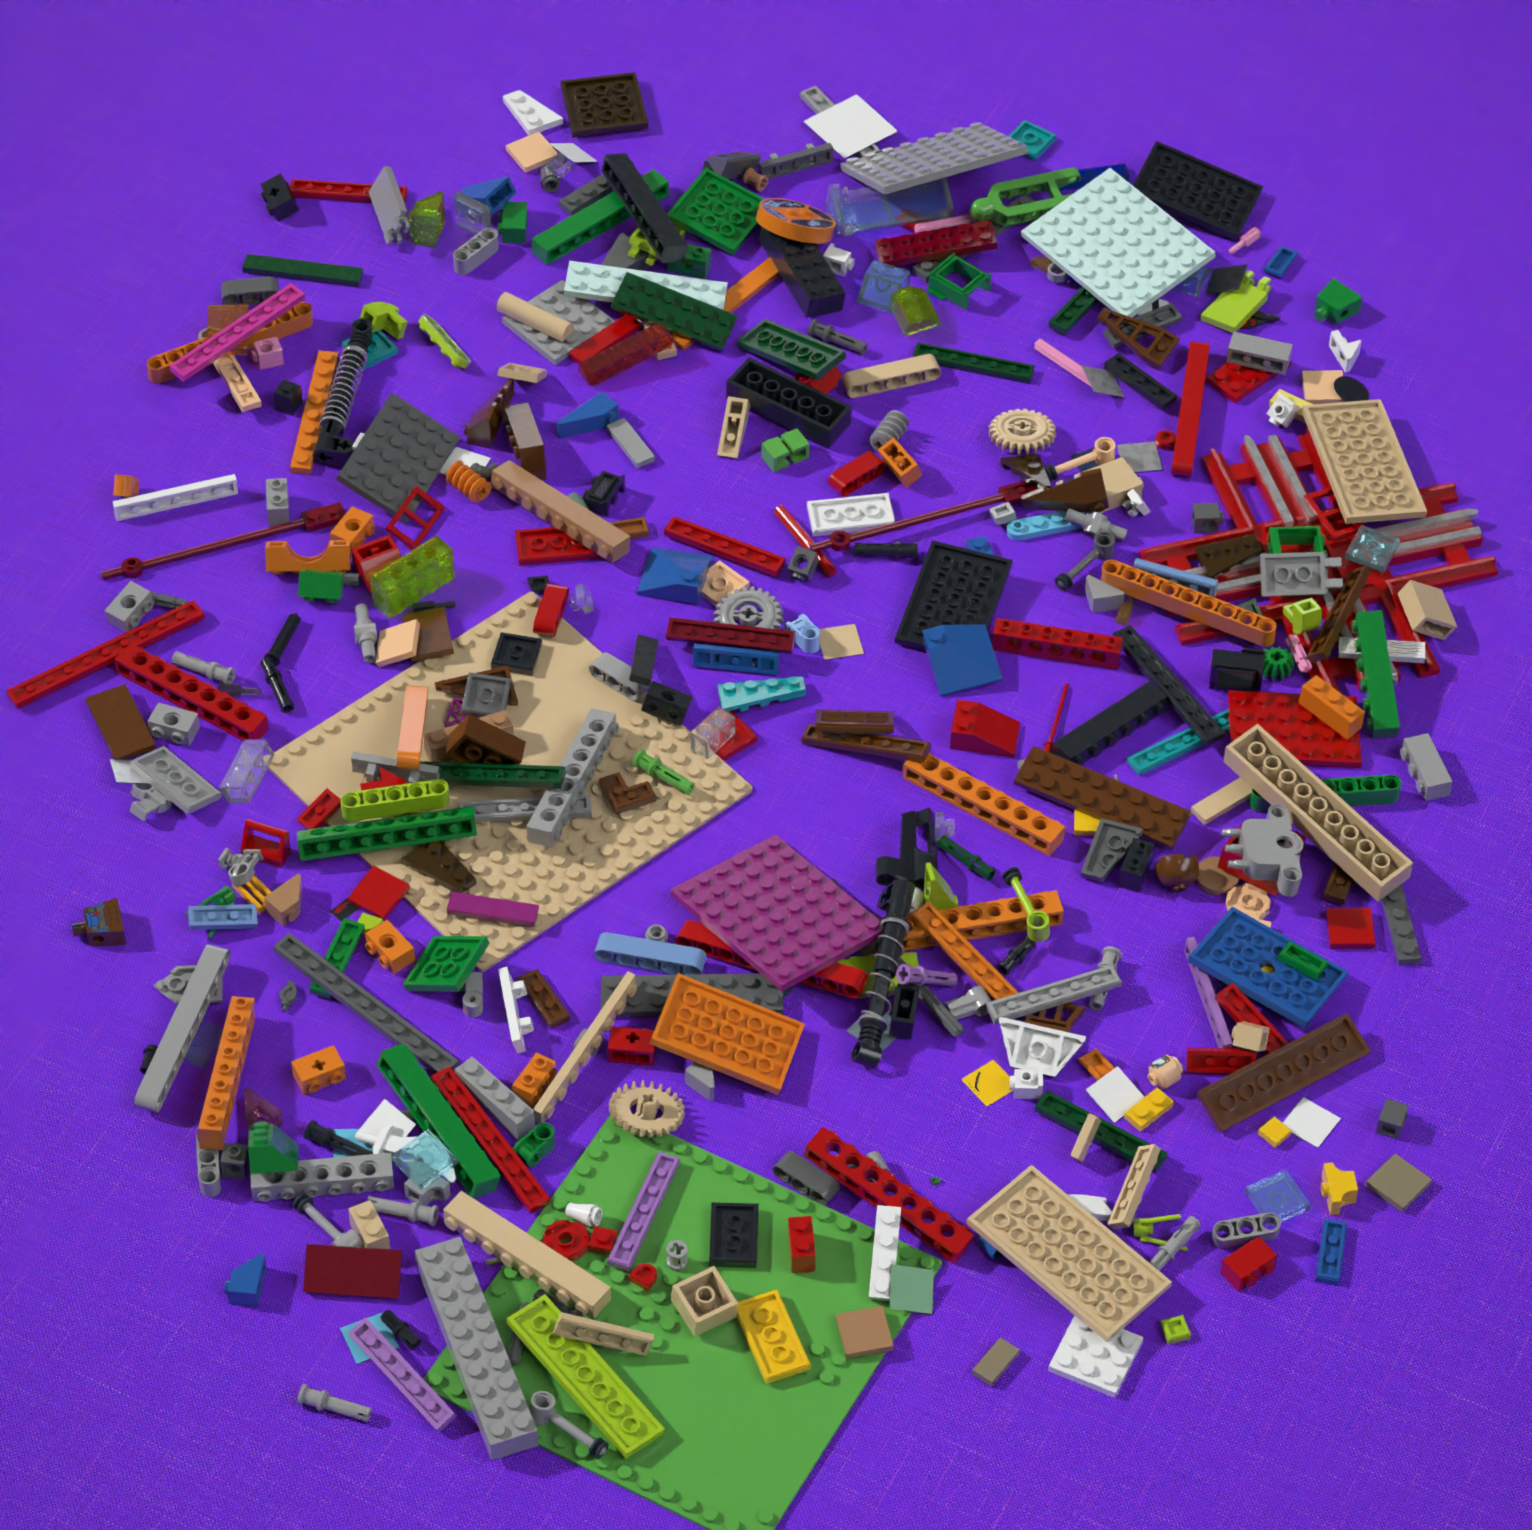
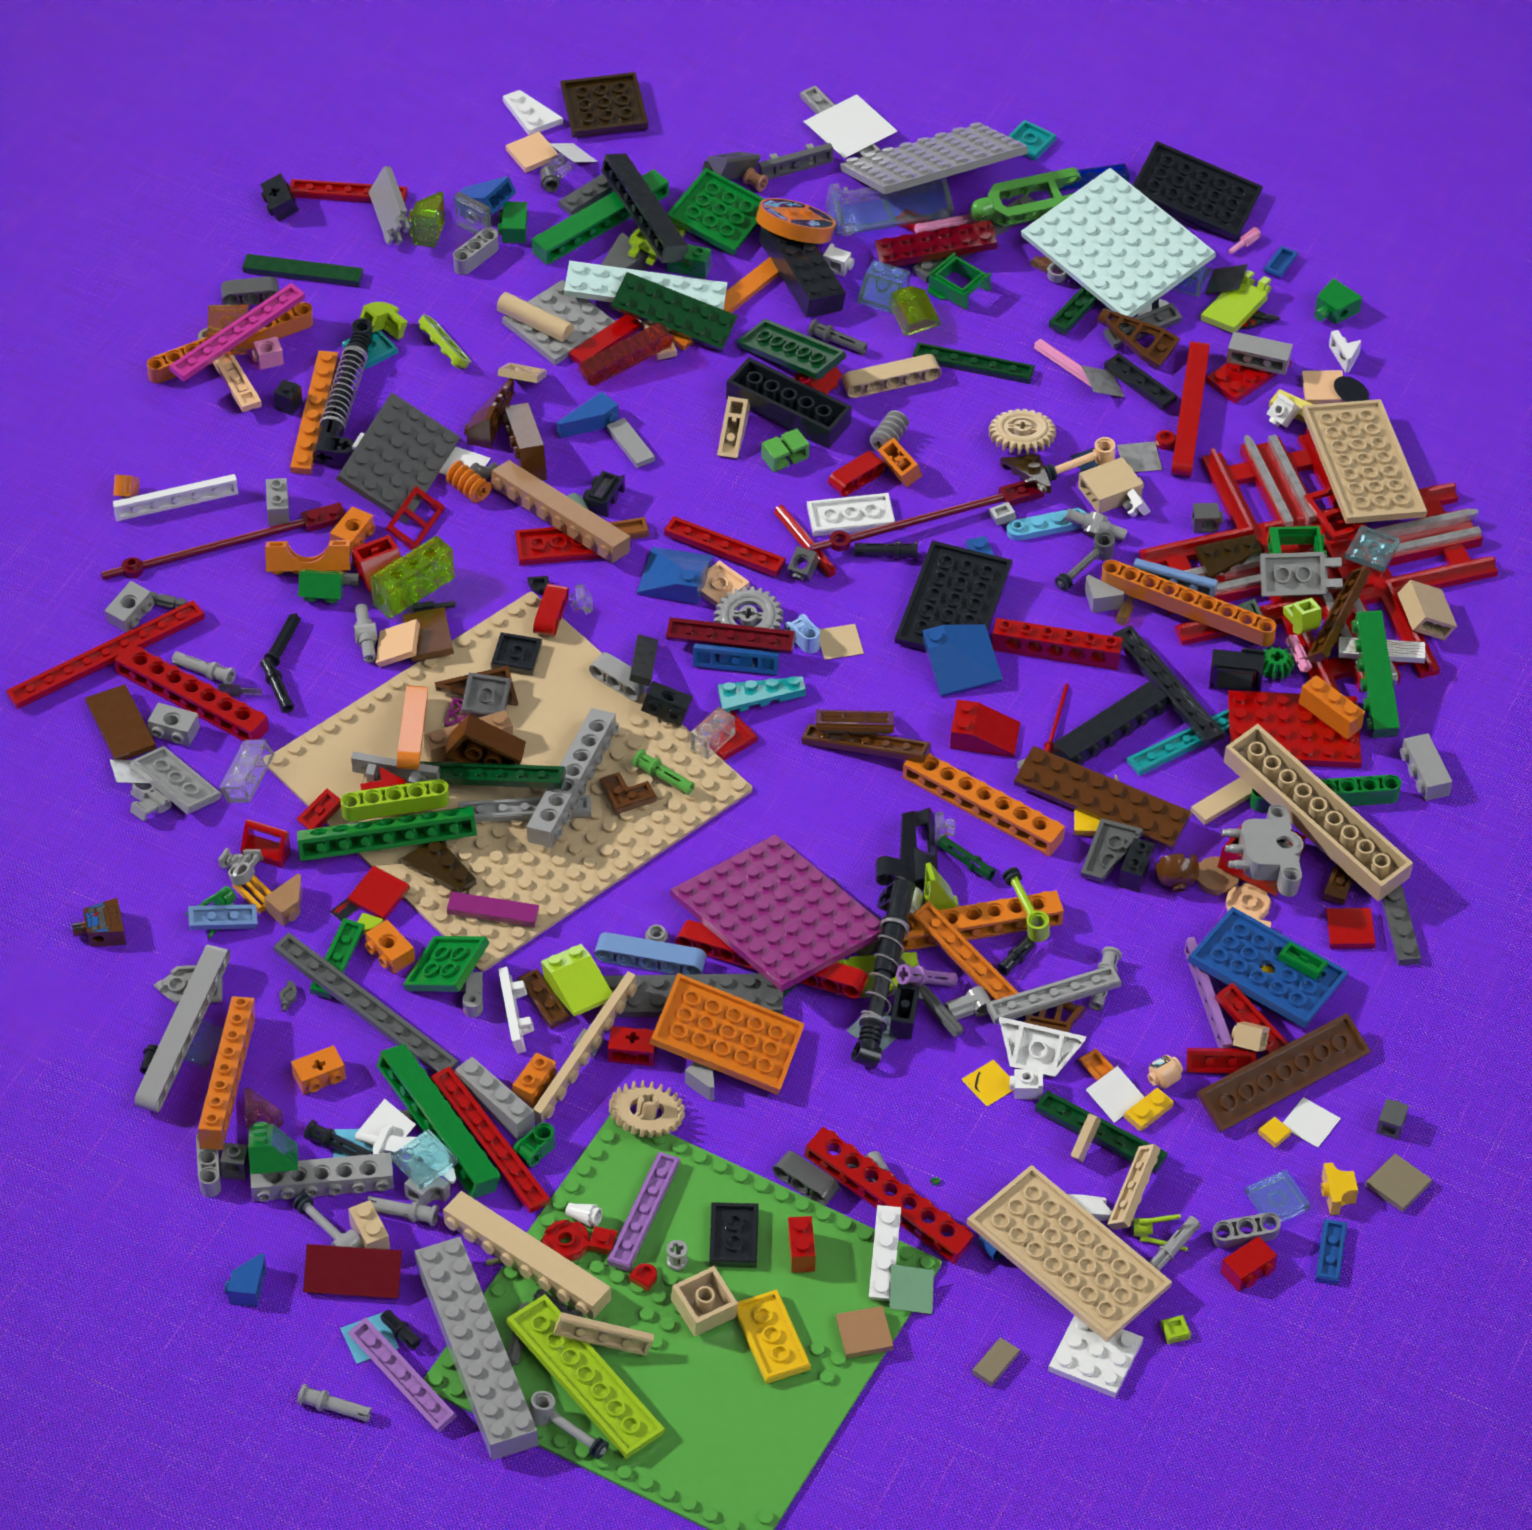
(576, 980): none -> lime slope
(1083, 494): reddish brown wedge -> none

